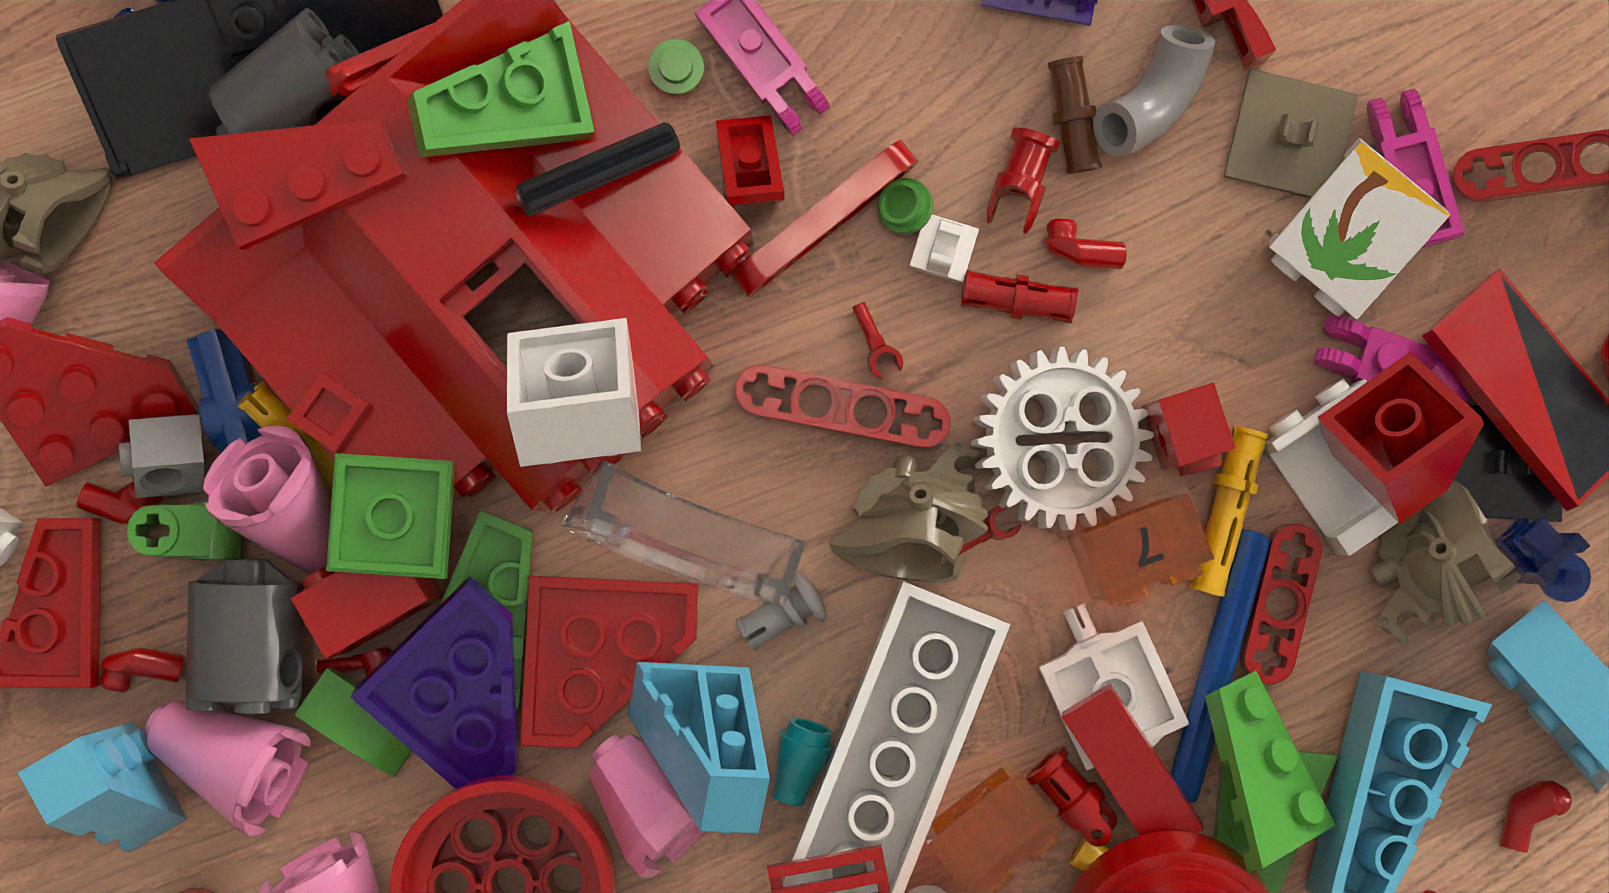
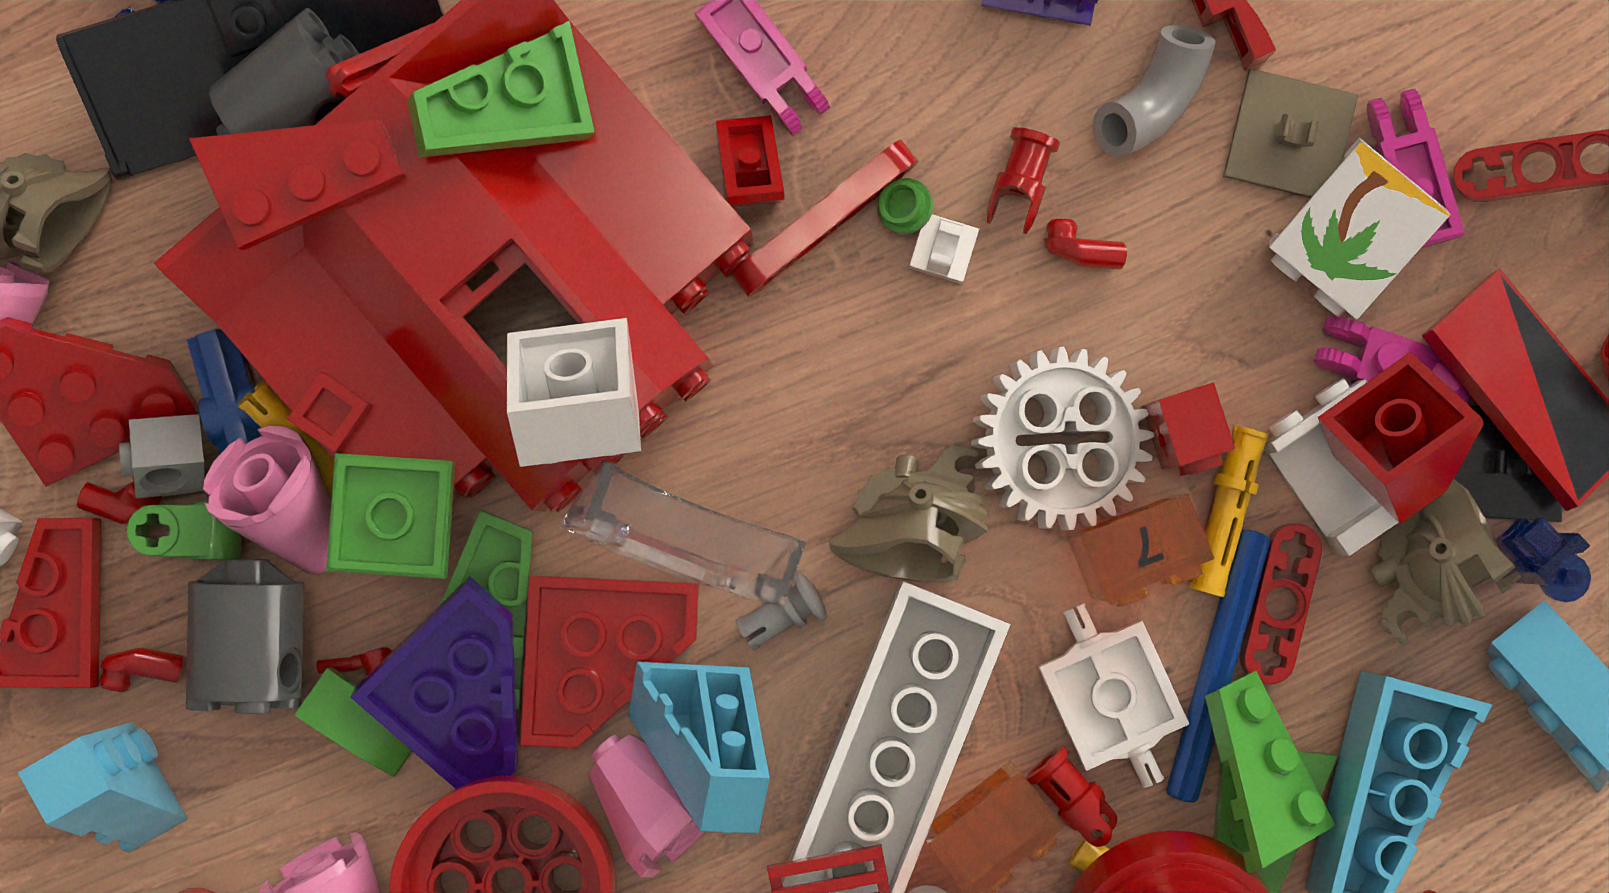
(231, 761): bright pink cone -> none
(356, 607): red brick -> none
(597, 169): black axle -> none
(676, 67): bright green plate -> none
(801, 756): teal cone -> none
(843, 399): red beam -> none
(874, 339): red hand -> none
(992, 531): red hand -> none
(1019, 296): red pin -> none
(1074, 115): reddish brown pin -> none
(1129, 764): red tile -> none
(1531, 807): red arm -> none

